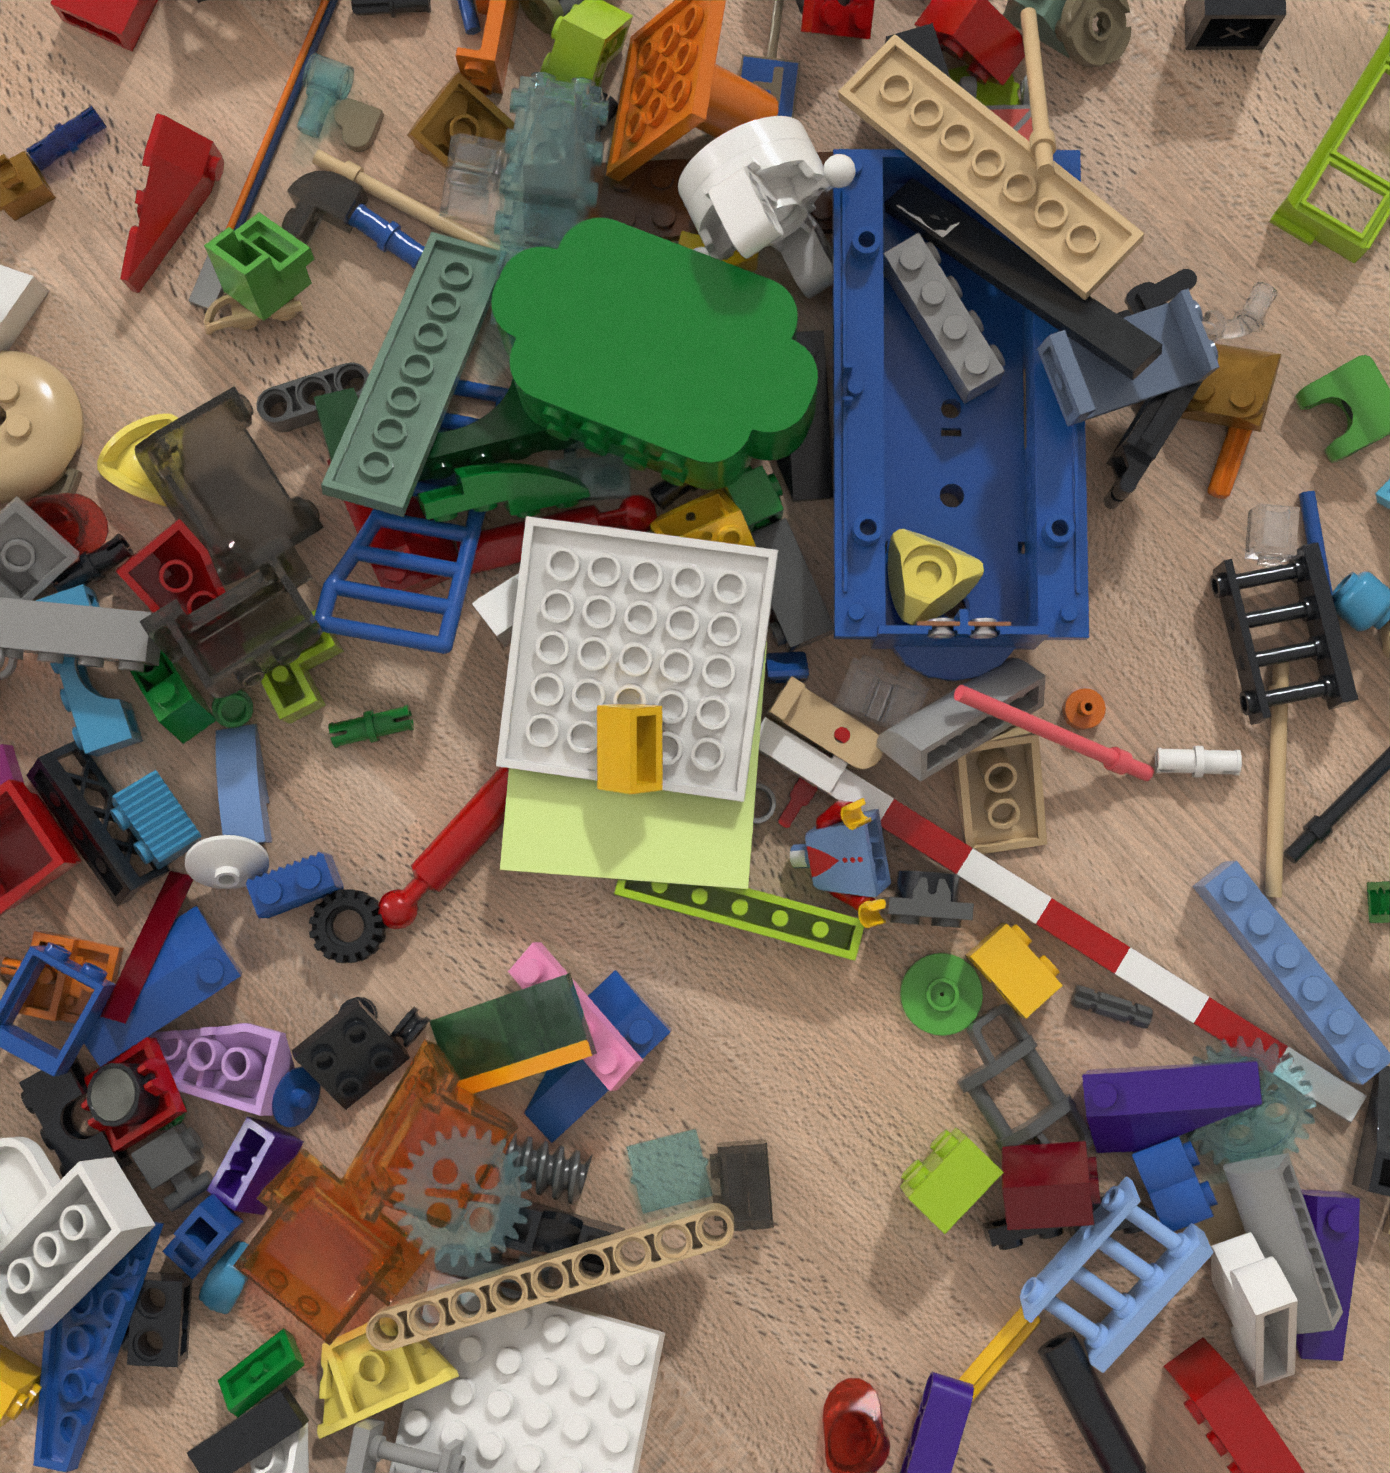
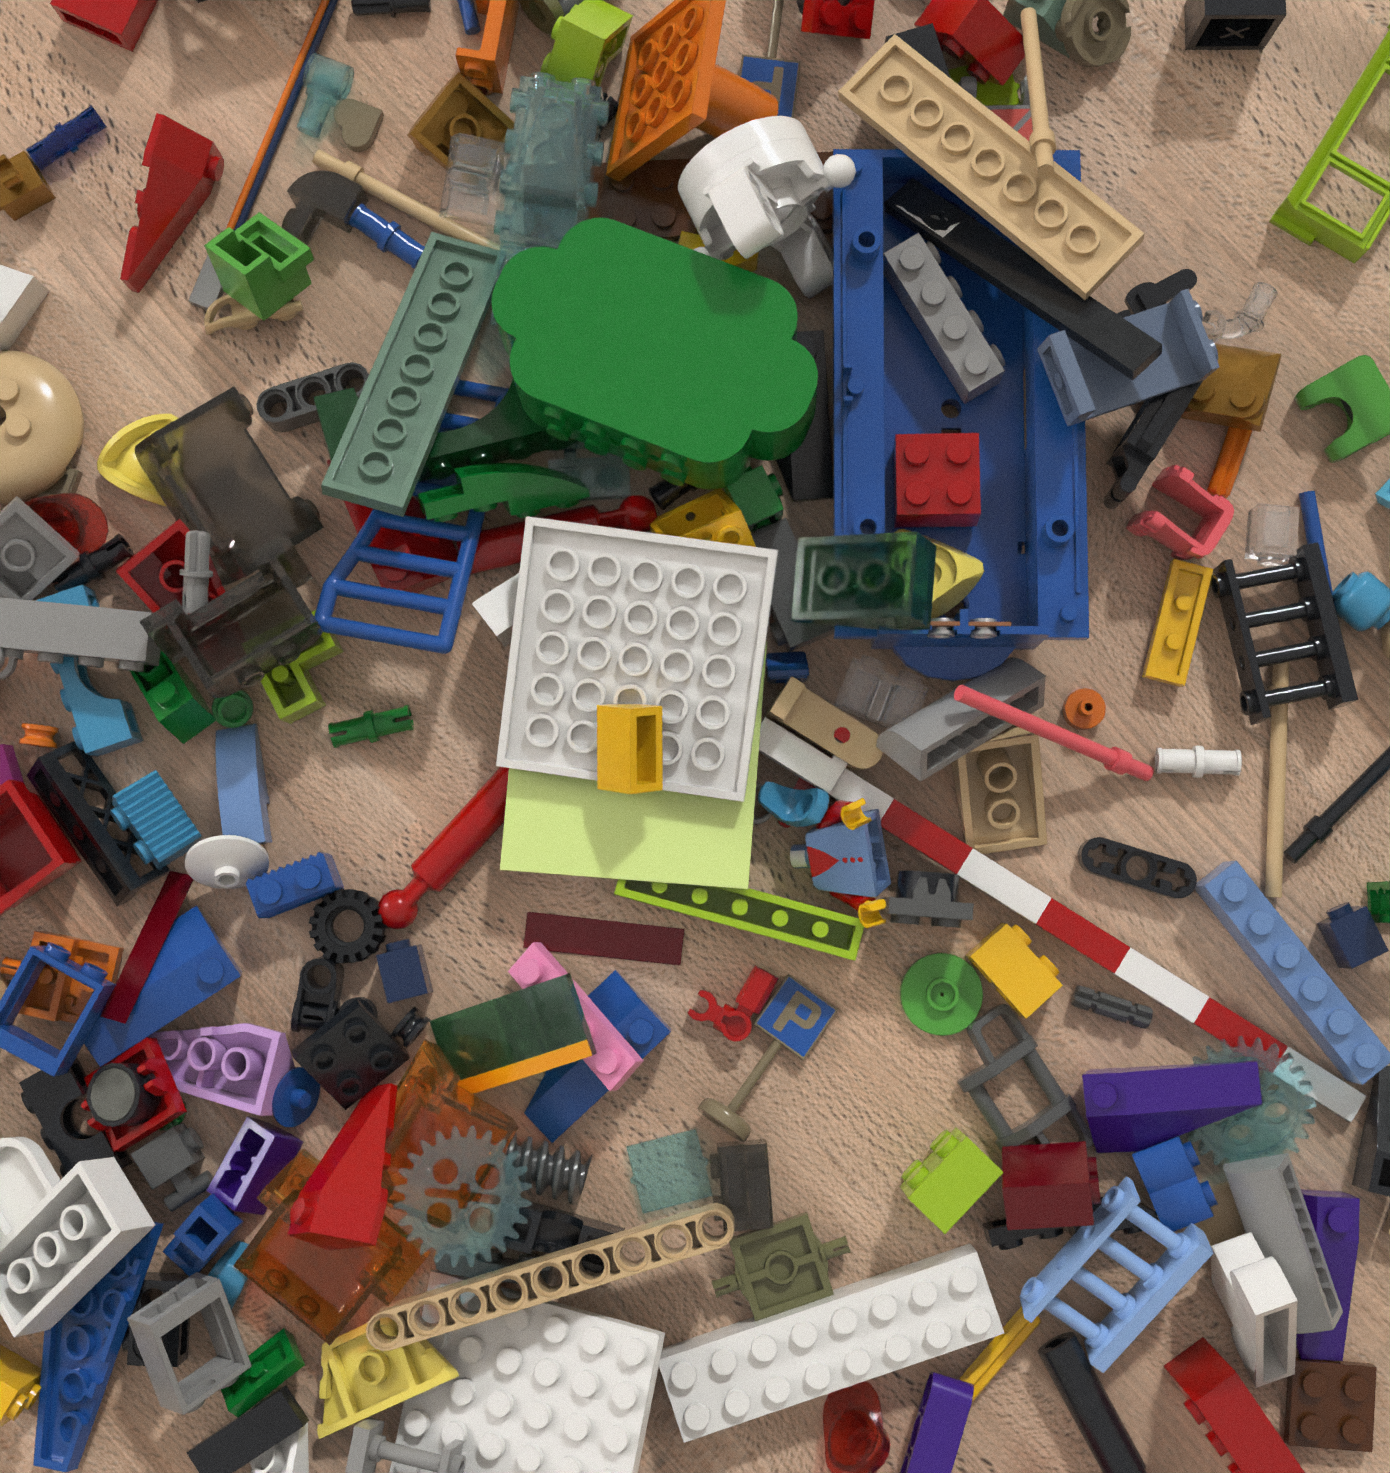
(39, 735): none -> orange bush
(169, 1310): none -> light grey window
(196, 570): none -> light grey axle
(317, 999): none -> black piece
(344, 1194): none -> red wedge
(404, 971): none -> dark blue brick
(605, 938): none -> dark red sticker
(733, 1022): none -> red bar
(781, 1266): none -> olive plate
(793, 1019): none -> piece
(794, 806): none -> dark azure hair
(829, 1342): none -> white brick
(865, 581): none -> clear green slope
(936, 480): none -> red brick
(1162, 887): none -> black beam
(1177, 623): none -> yellow plate
(1215, 510): none -> coral piece
(1331, 1405): none -> reddish brown plate
(1352, 935): none -> dark blue brick

